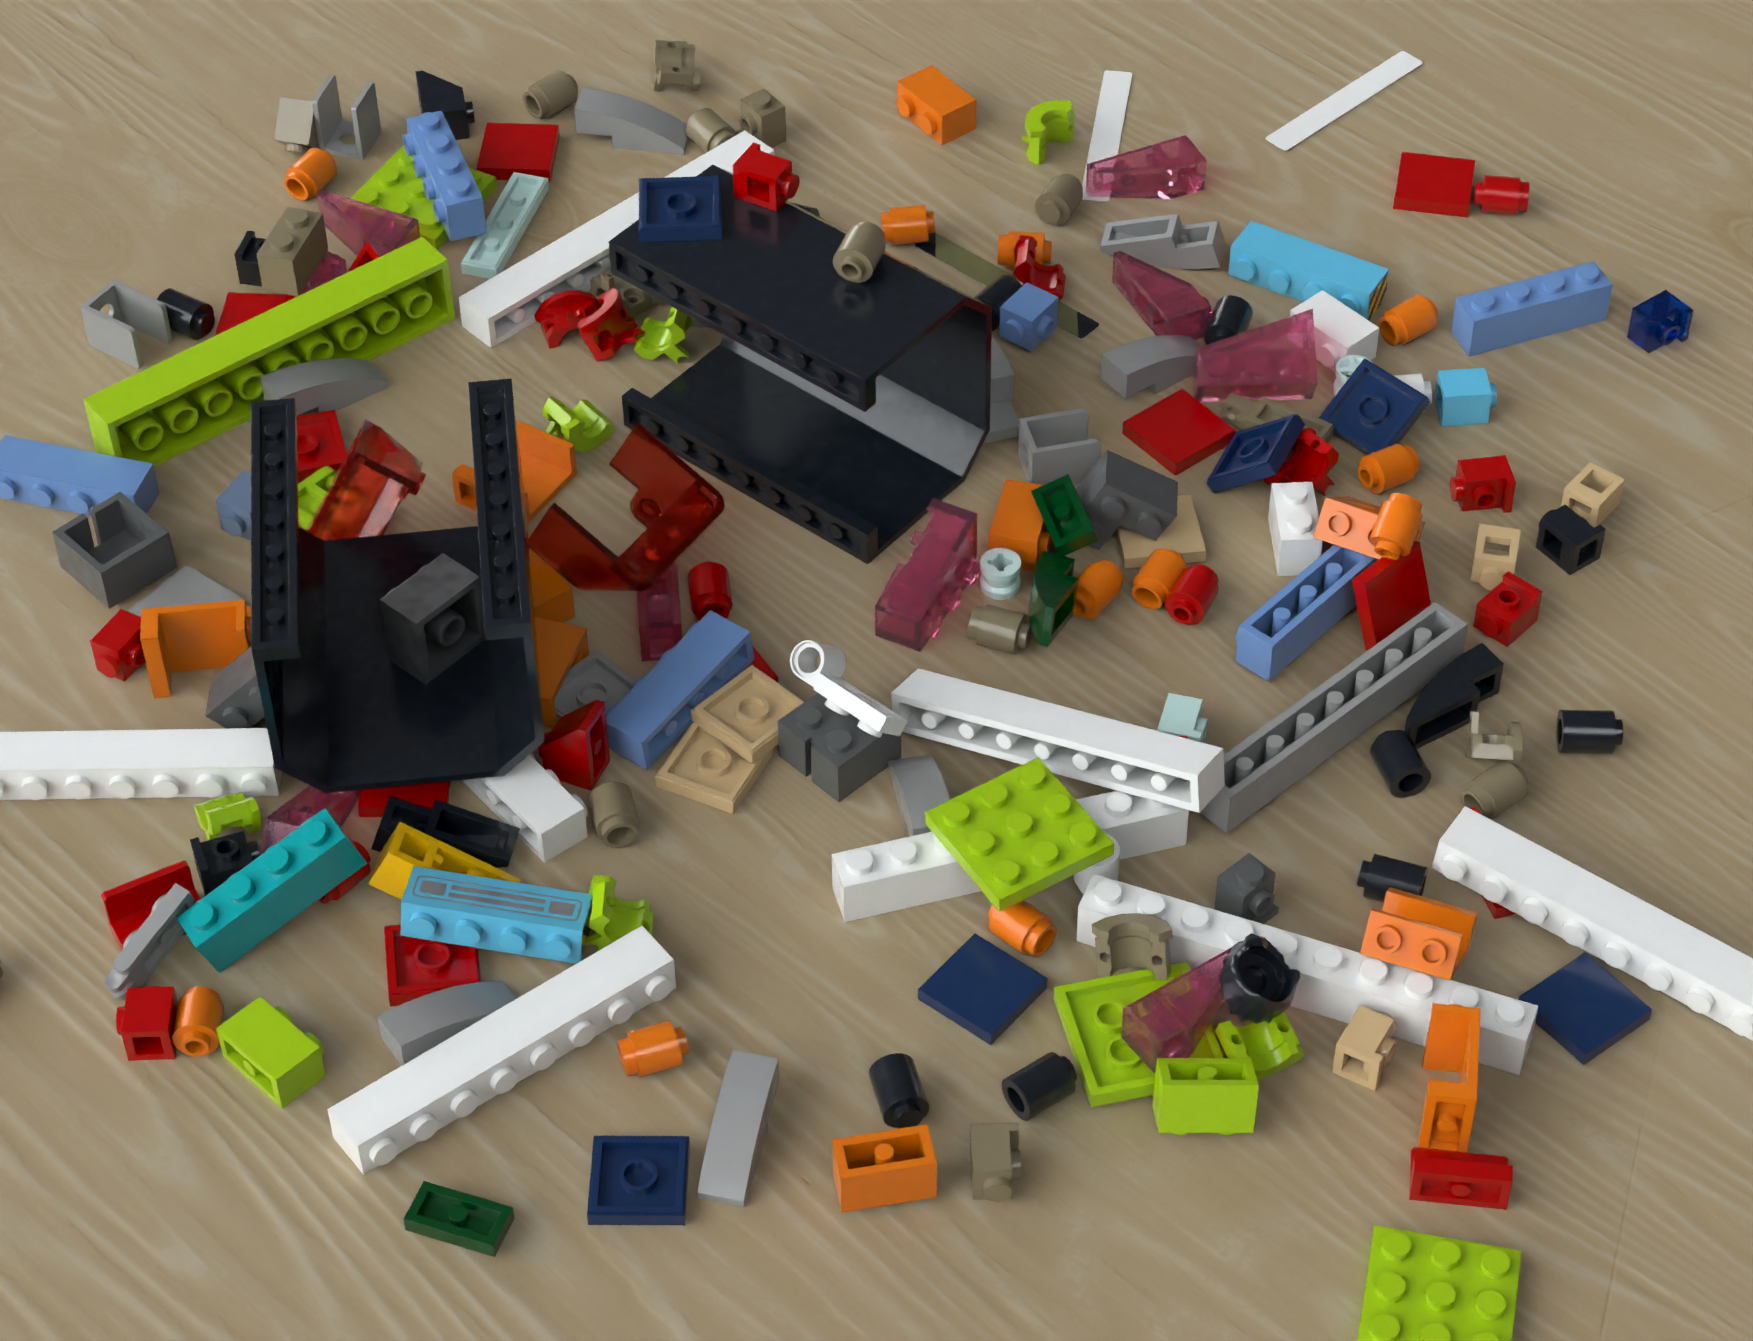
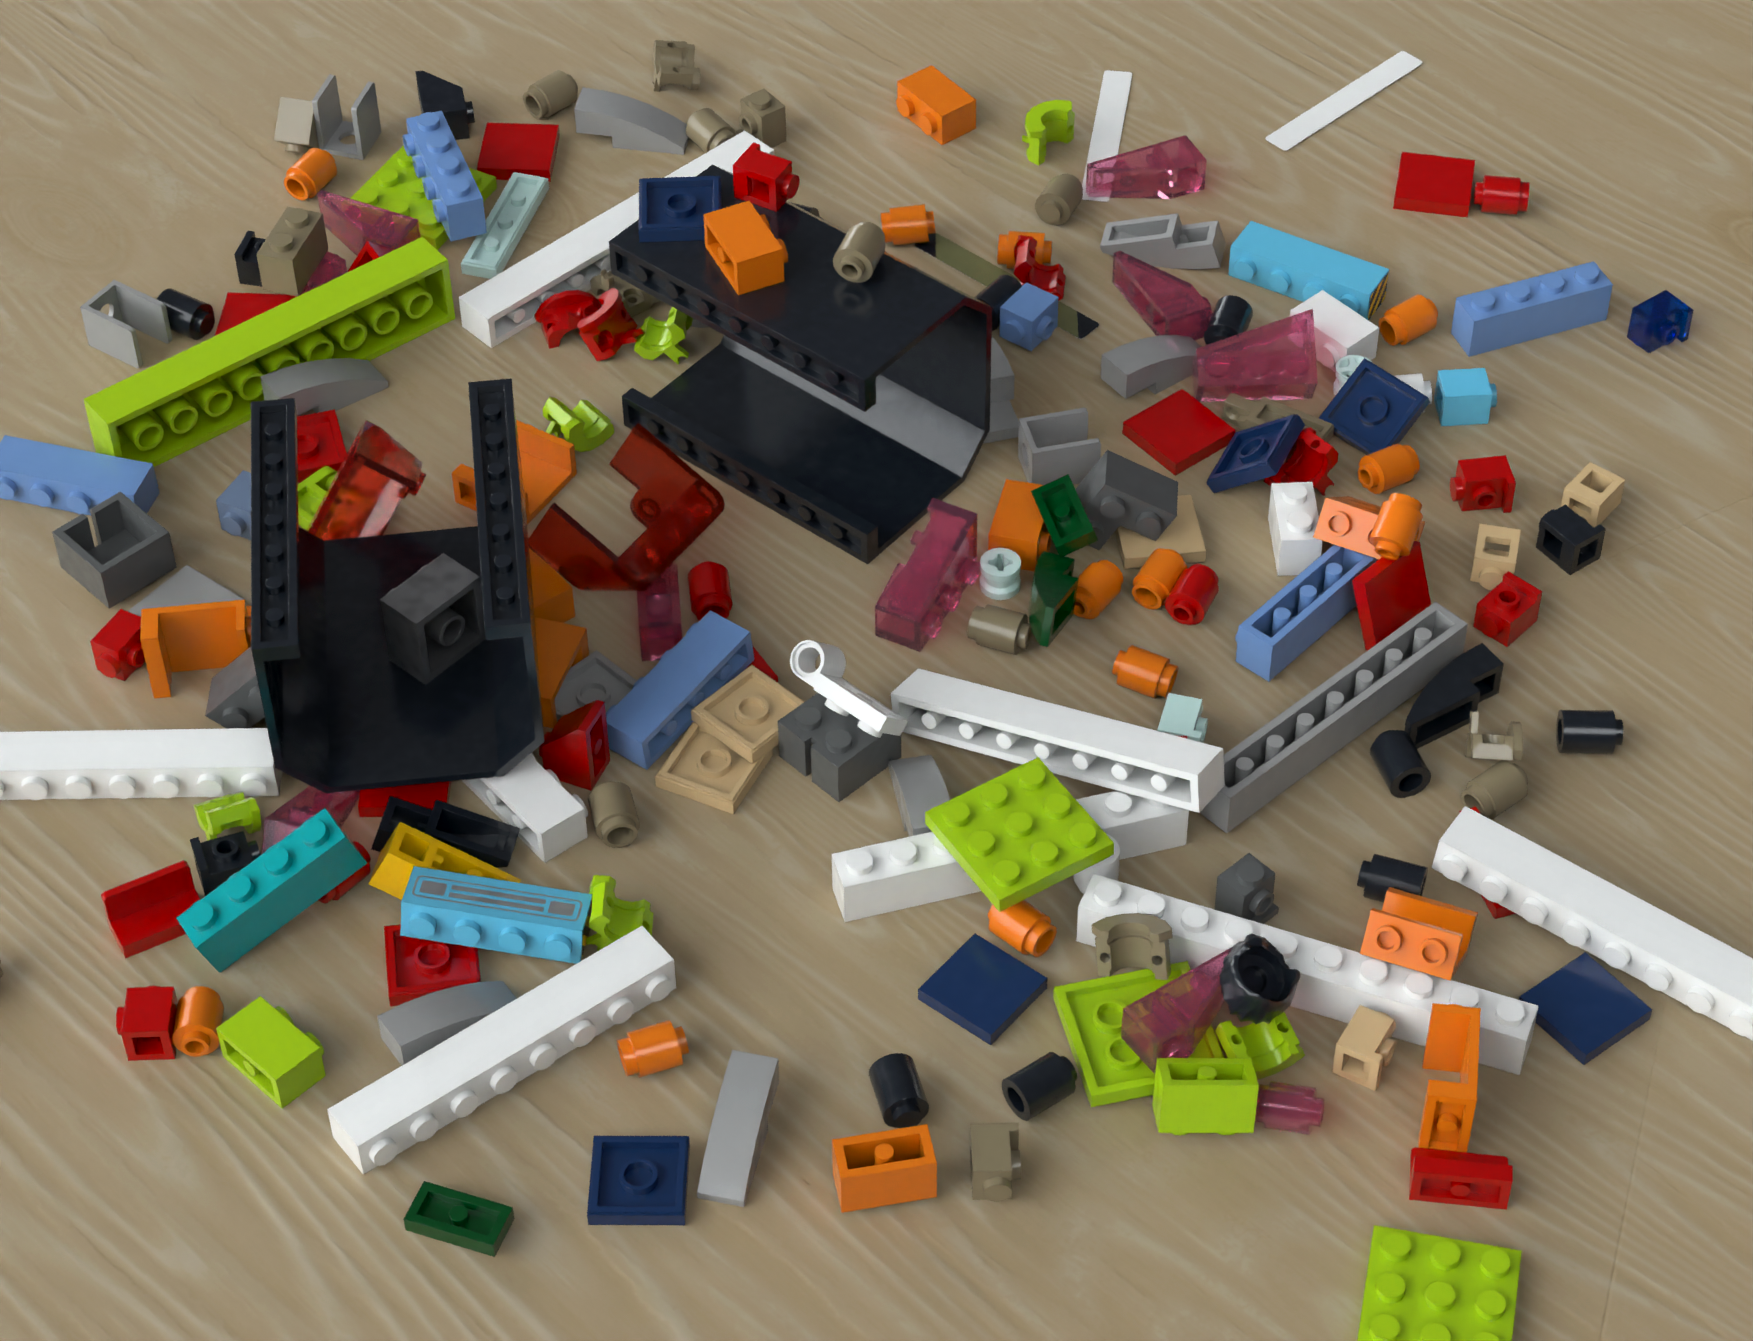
(150, 943): light grey hinge -> none
(745, 247): none -> orange brick
(1145, 672): none -> orange brick
(1289, 1107): none -> clear pink brick

